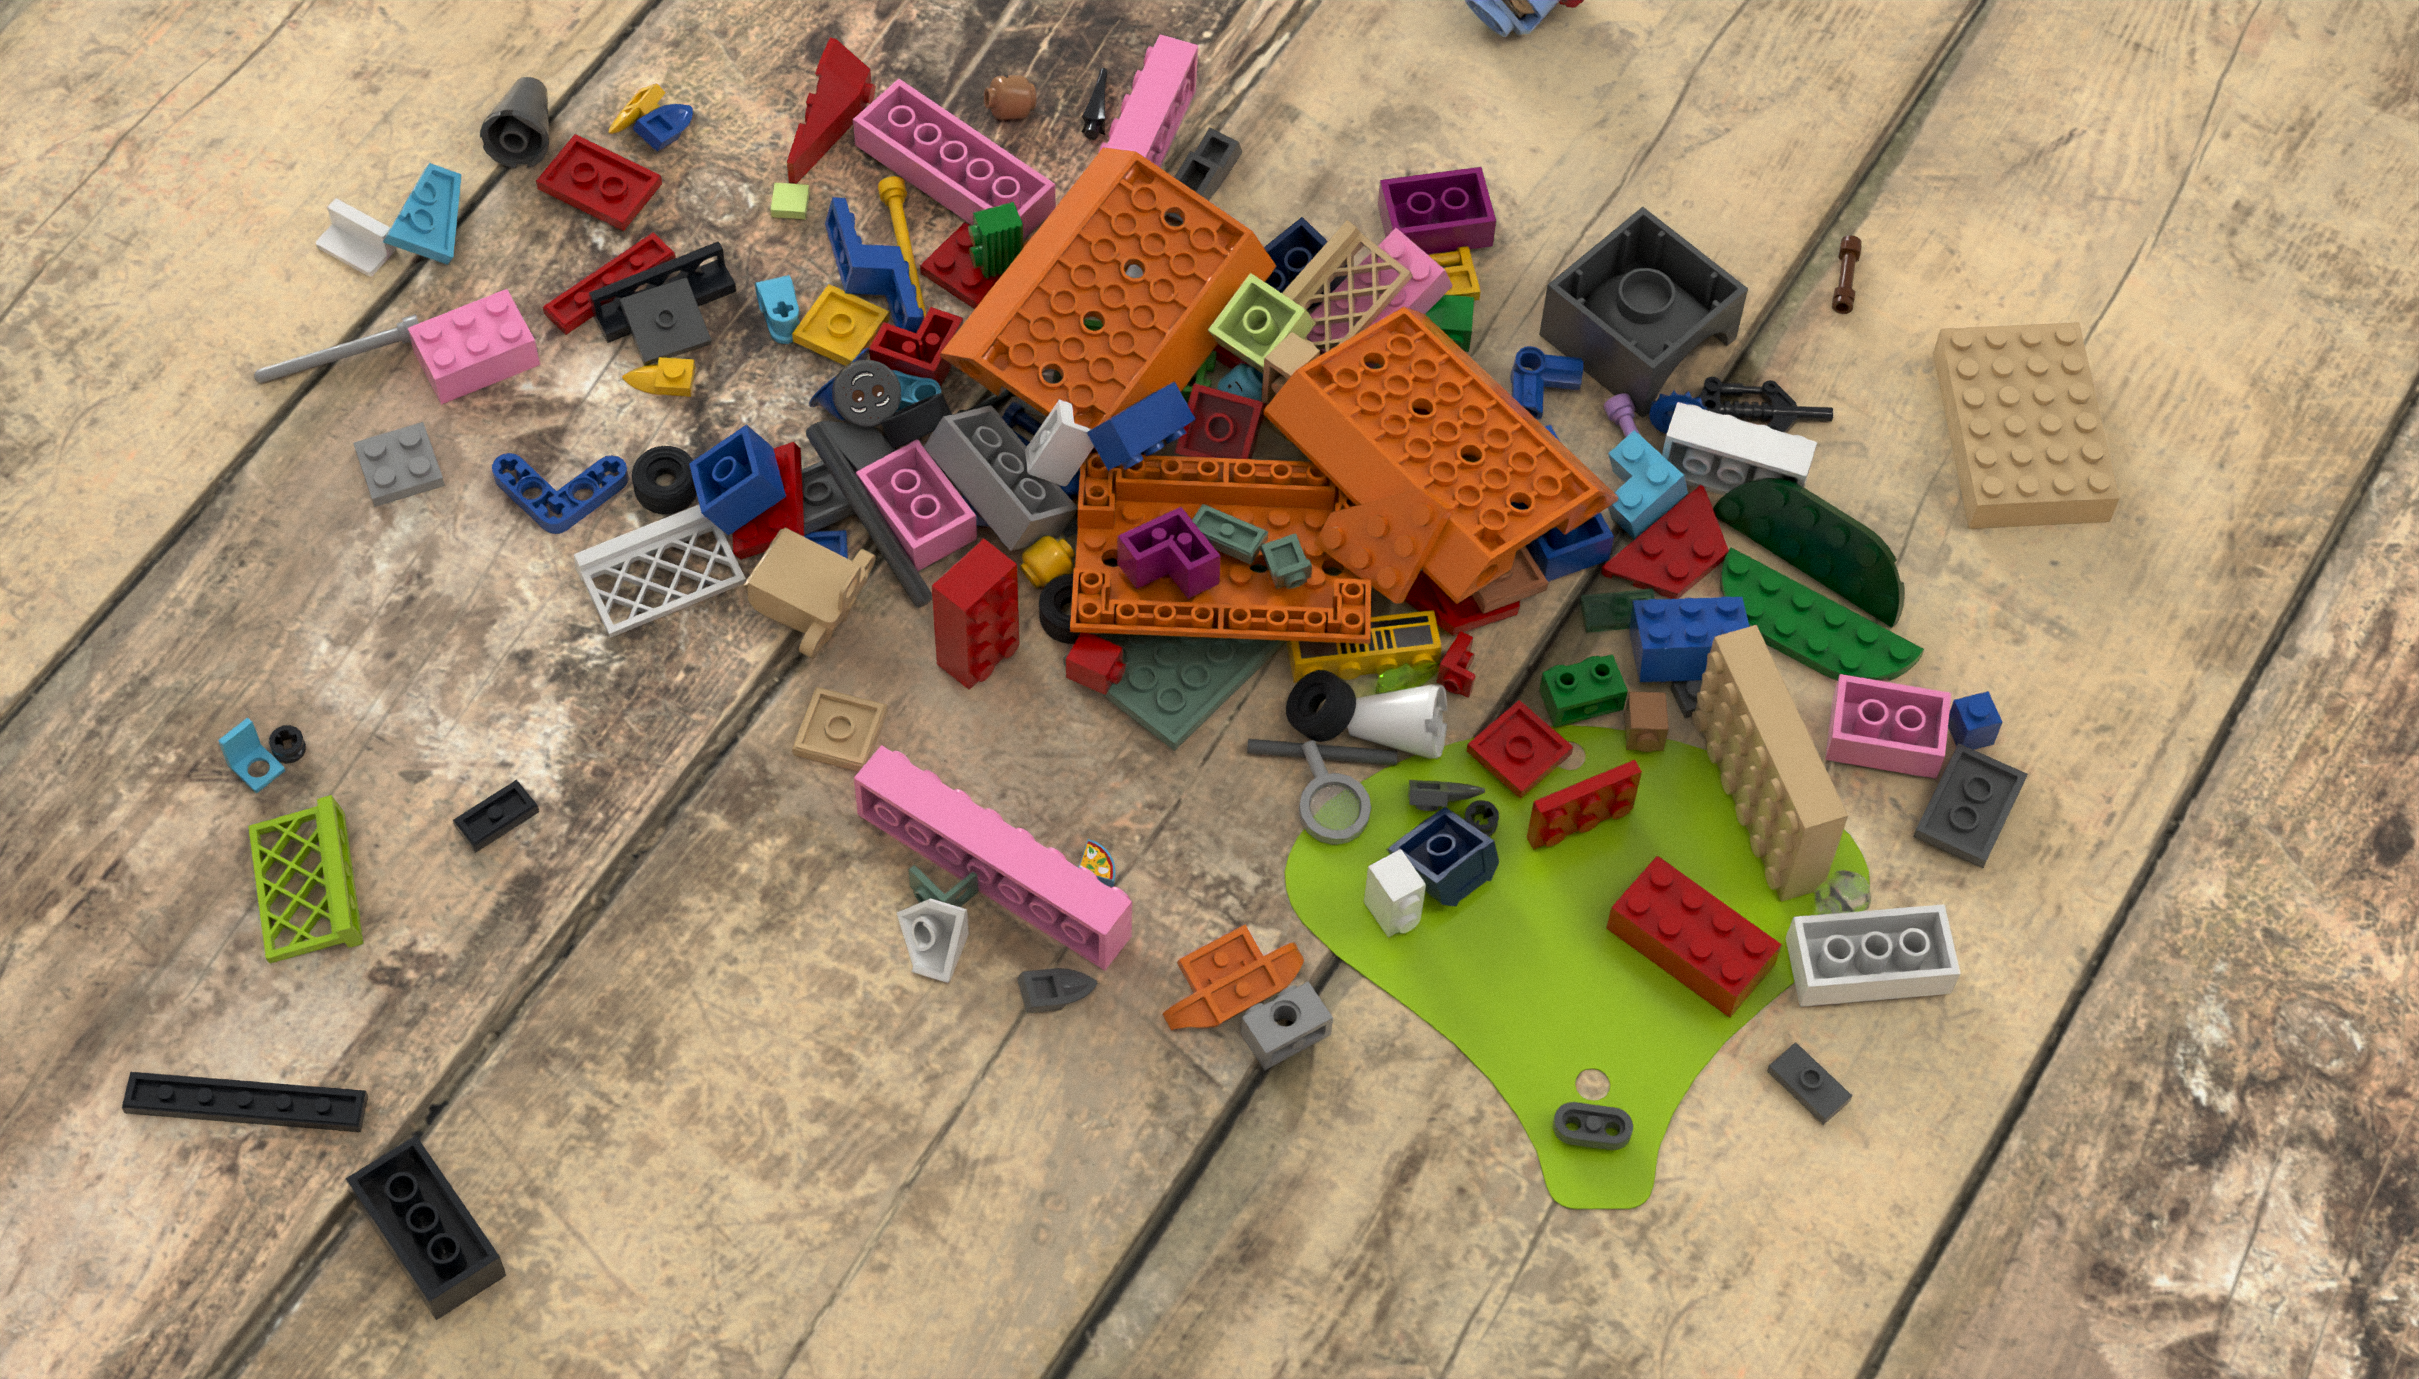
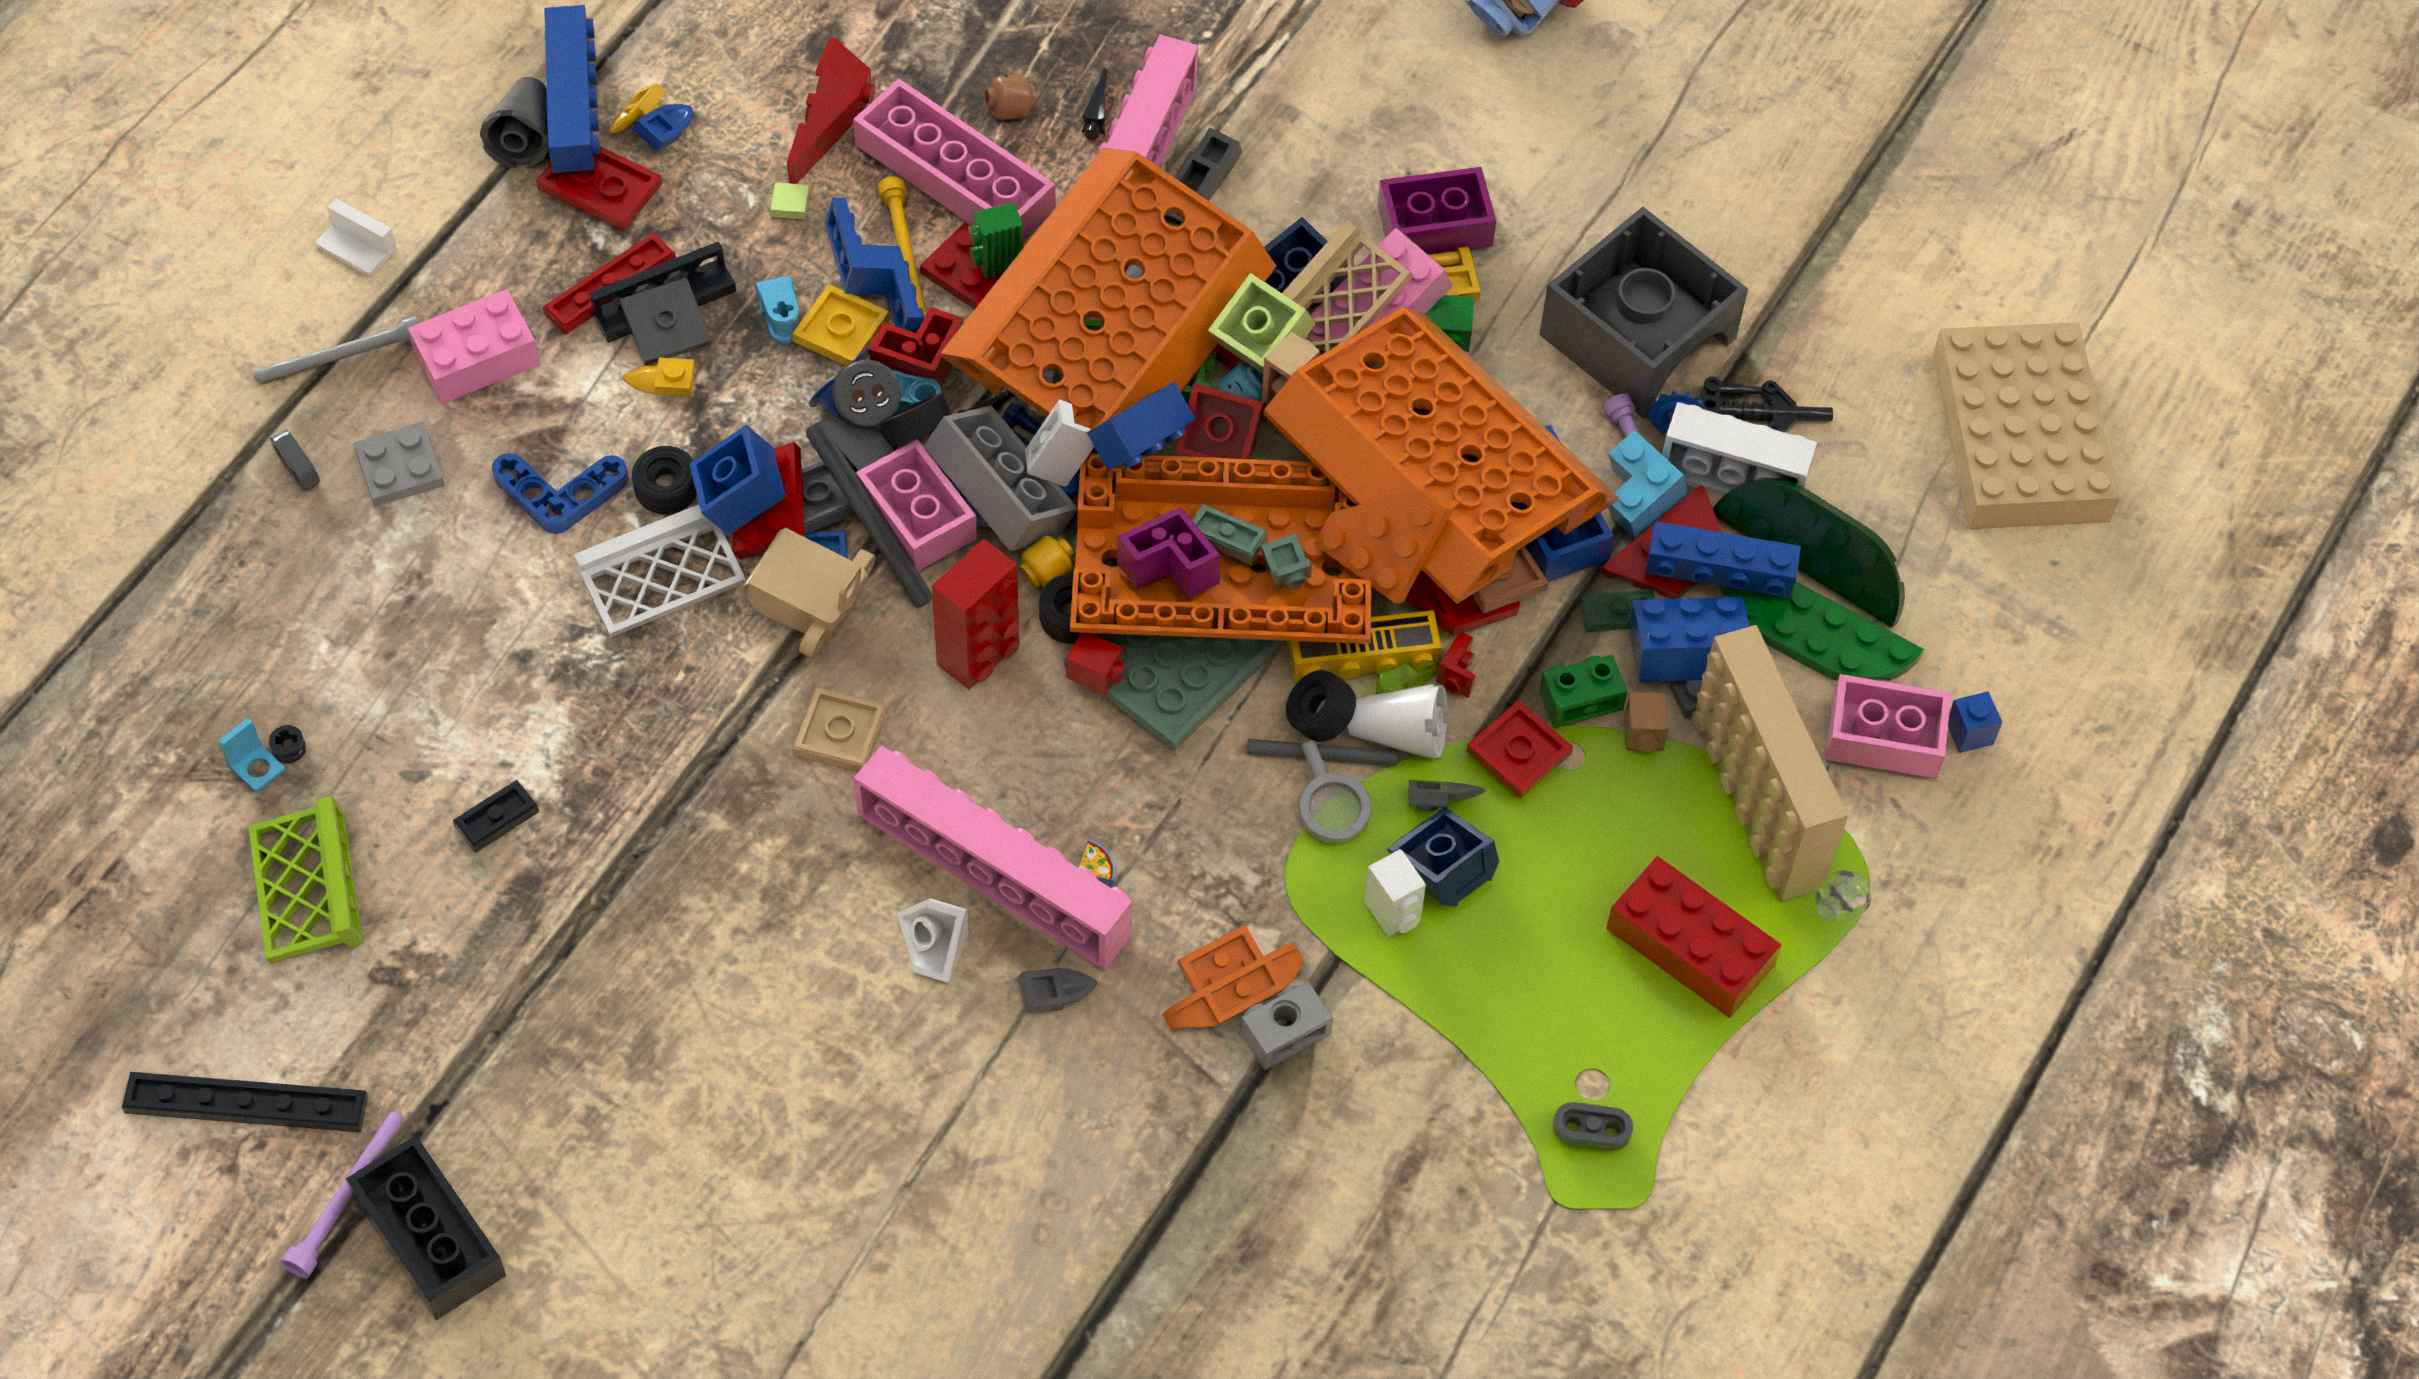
(295, 460): none -> dark grey beam
(302, 1258): none -> lavender piece
(429, 216): medium azure wing -> none
(570, 89): none -> blue brick
(926, 889): sand green bracket -> none
(1488, 810): black bush -> none
(1547, 372): blue piece -> none
(1584, 805): red plate -> none
(1723, 559): none -> blue brick
(1809, 1083): dark grey plate -> none
(1844, 294): reddish brown bar -> none
(1872, 955): white brick -> none
(1970, 805): dark grey plate -> none

